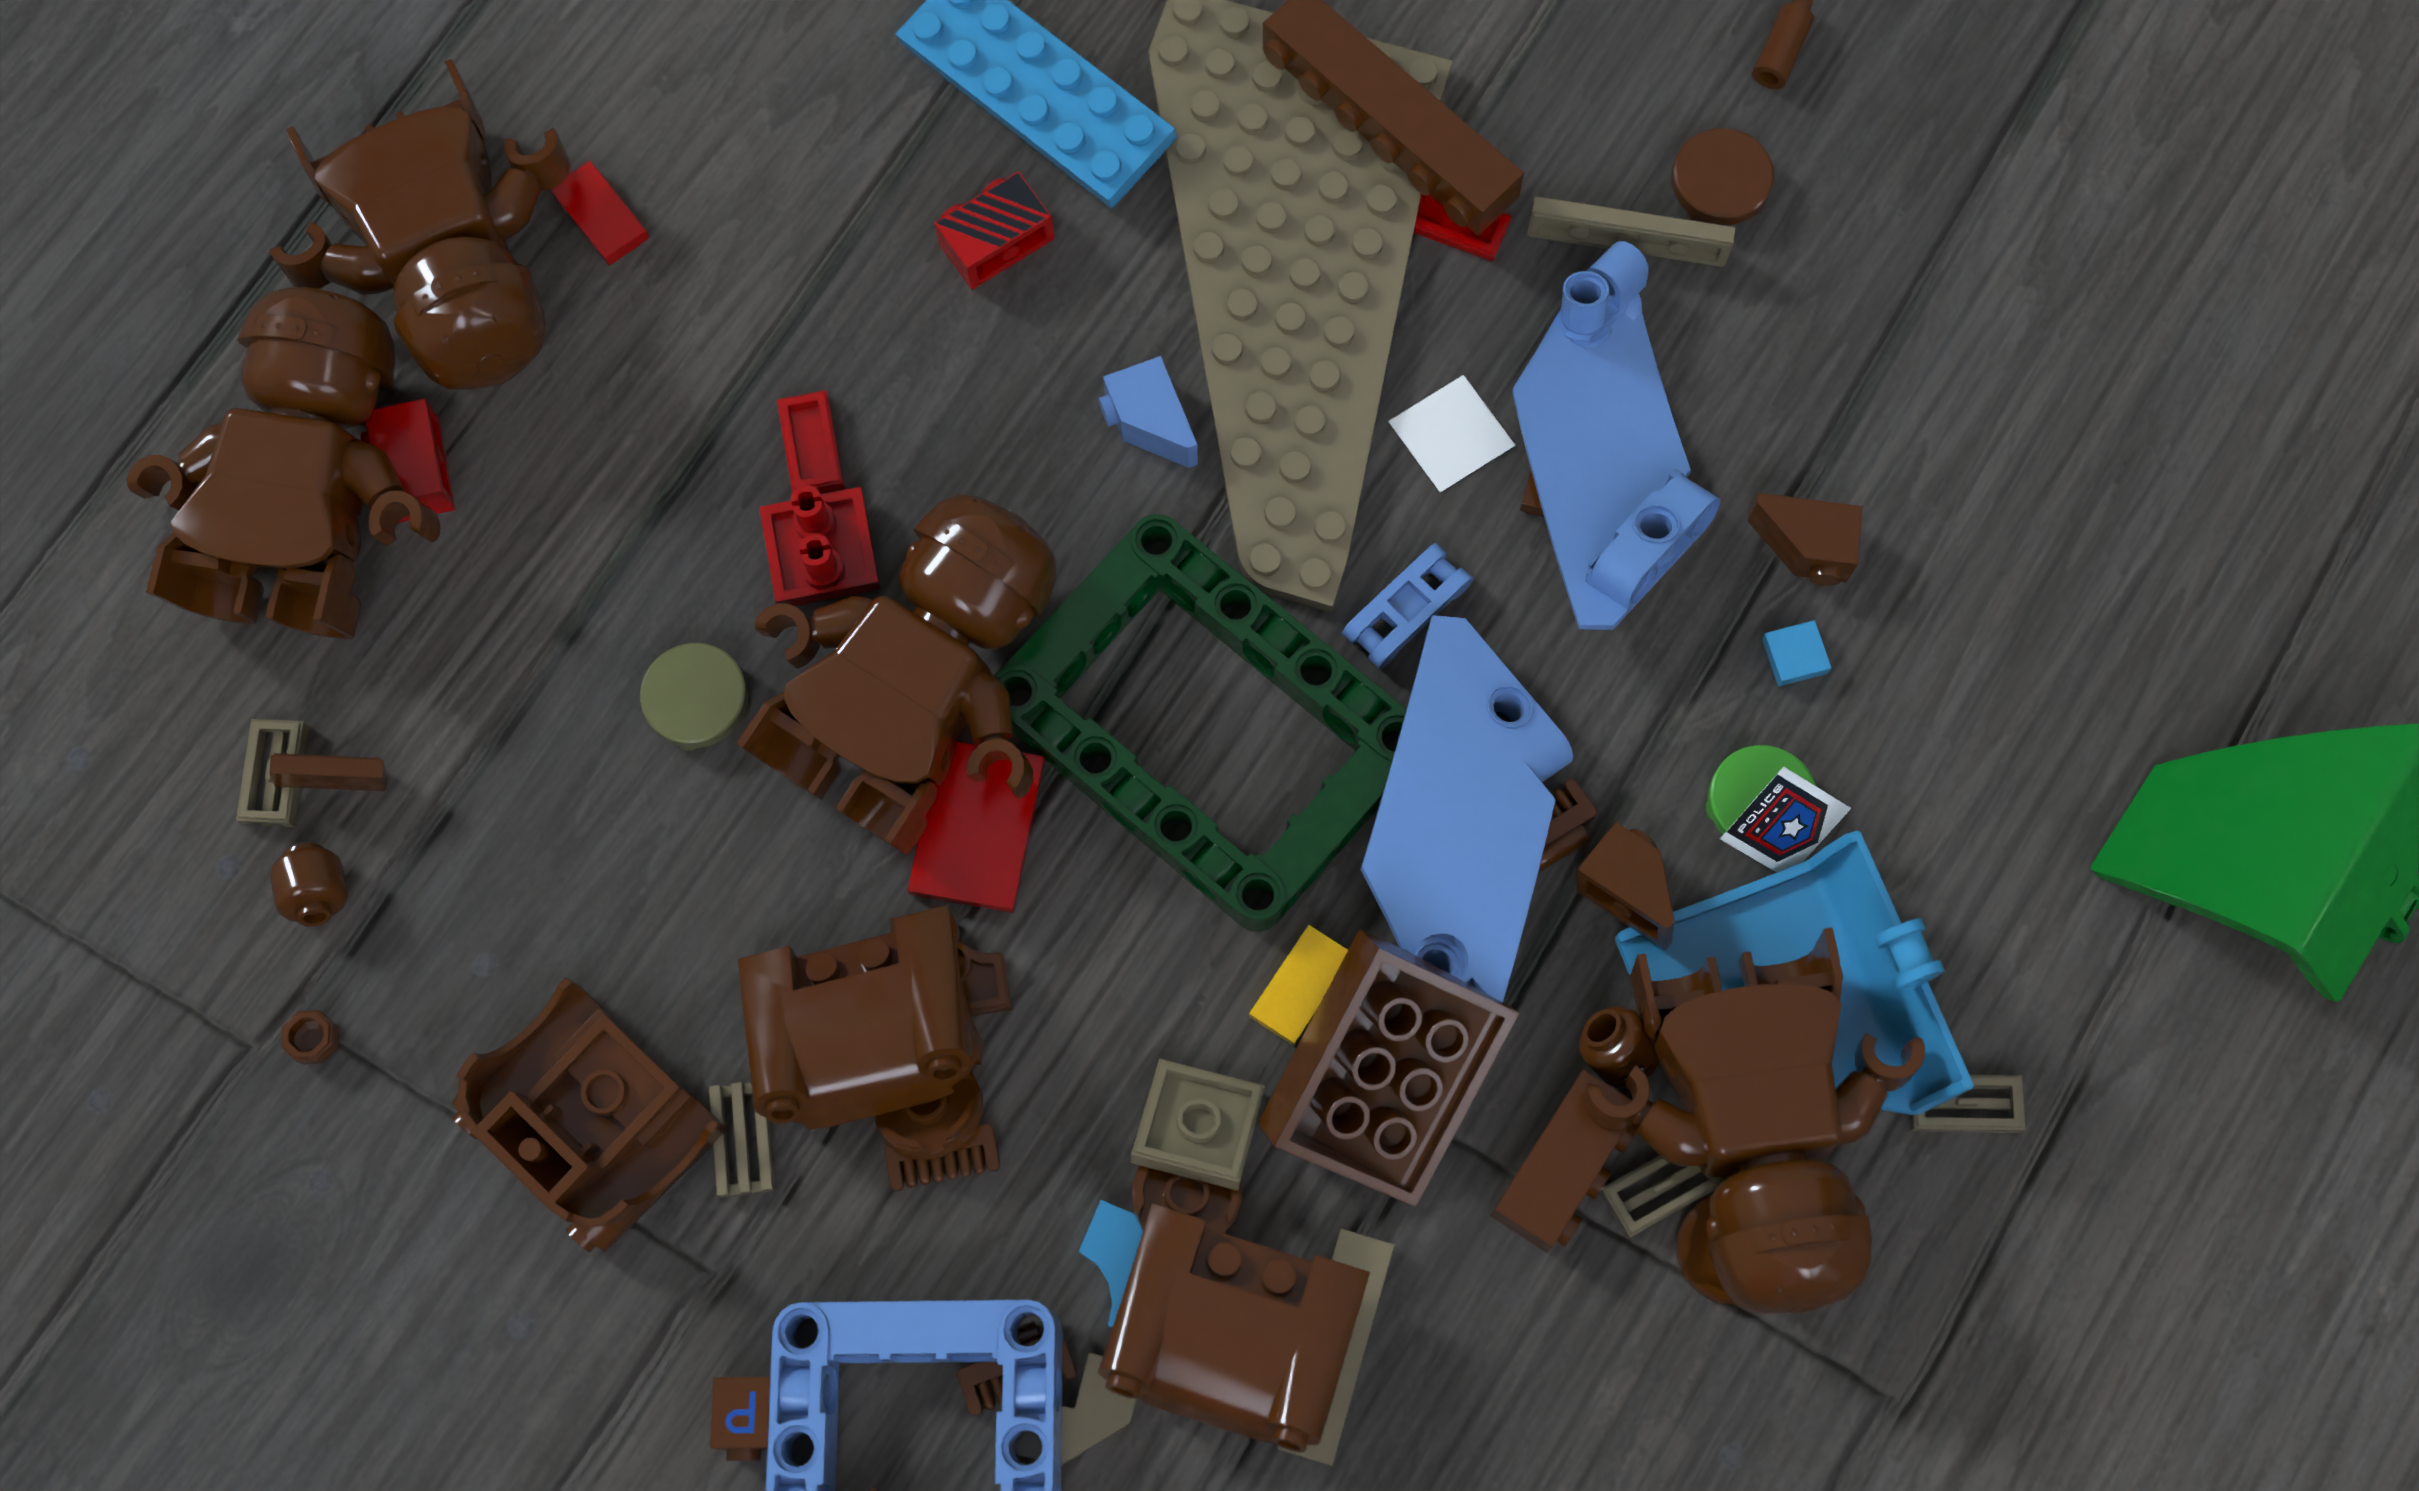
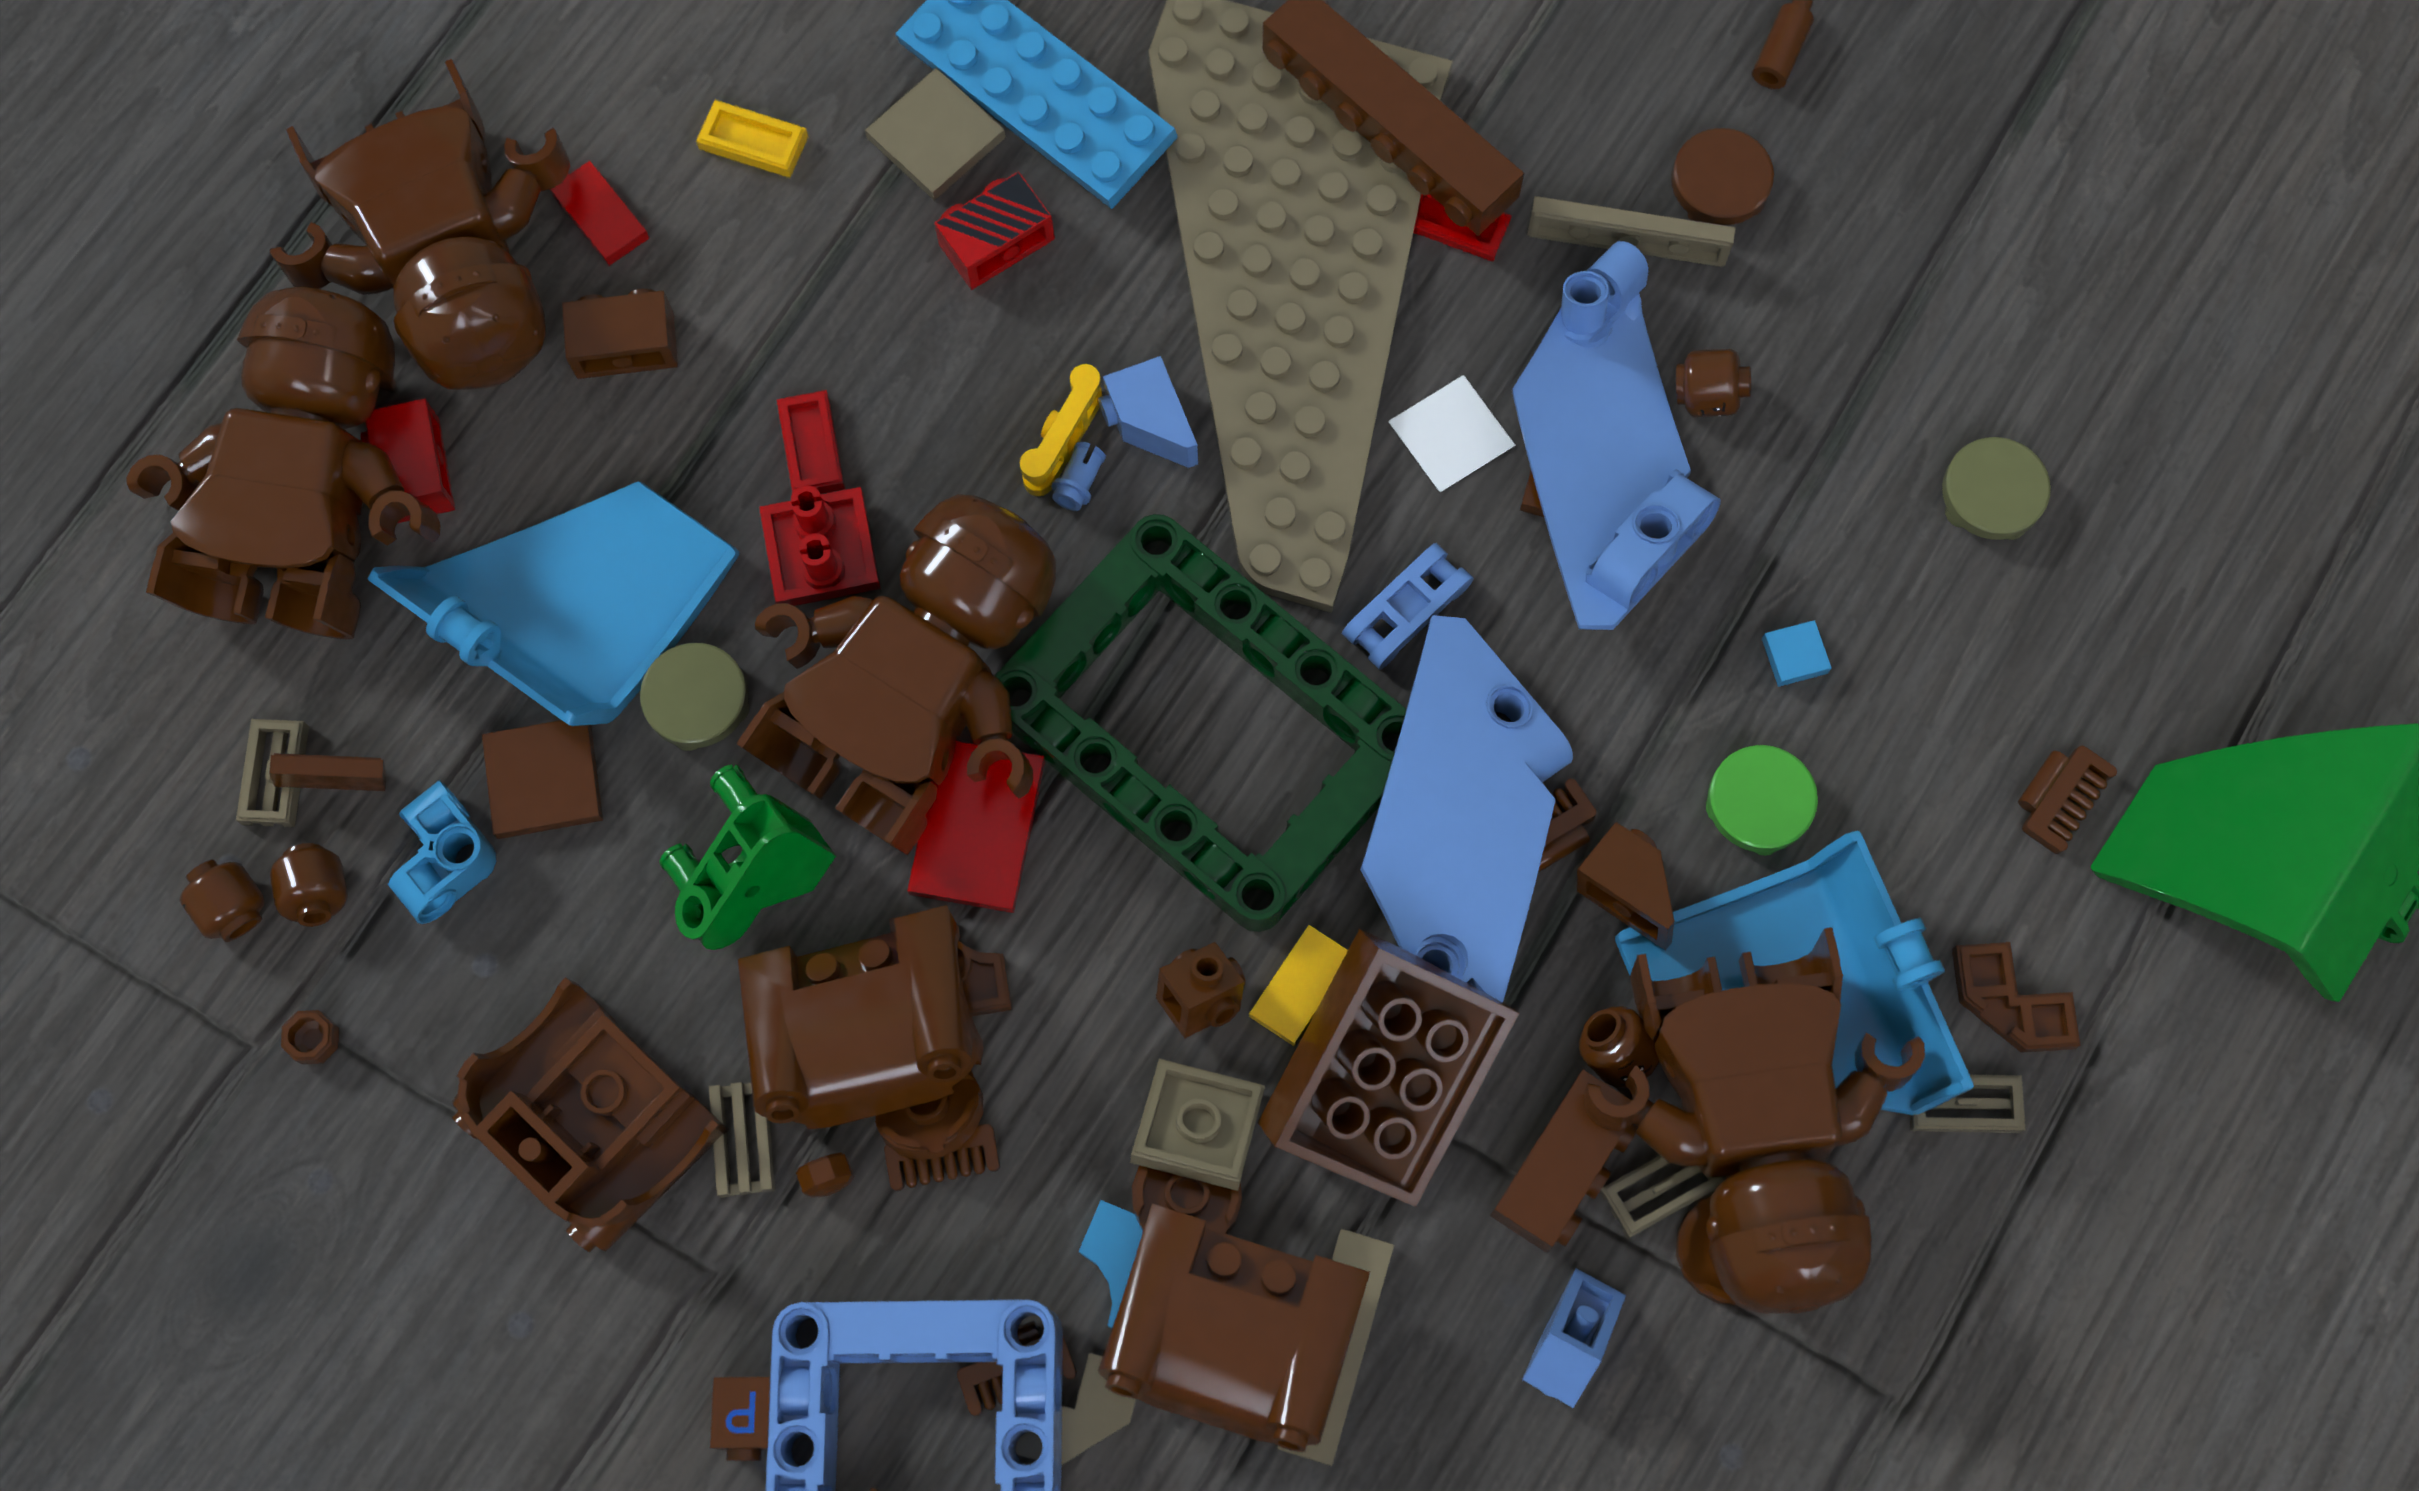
(222, 900): none -> reddish brown head
(432, 878): none -> dark azure piece
(541, 778): none -> reddish brown tile
(573, 601): none -> dark azure panel
(619, 334): none -> reddish brown brick
(752, 138): none -> yellow tile
(777, 862): none -> green piece
(825, 1175): none -> reddish brown tile
(935, 134): none -> dark tan tile
(1062, 432): none -> yellow plate
(1073, 487): none -> medium blue pin
(1201, 989): none -> reddish brown brick
(1574, 1338): none -> medium blue slope
(1712, 383): none -> reddish brown head
(1785, 822): sticker -> none
(1810, 535): reddish brown slope -> none
(1990, 992): none -> reddish brown tile
(1995, 488): none -> olive tile
(2050, 792): none -> reddish brown piece

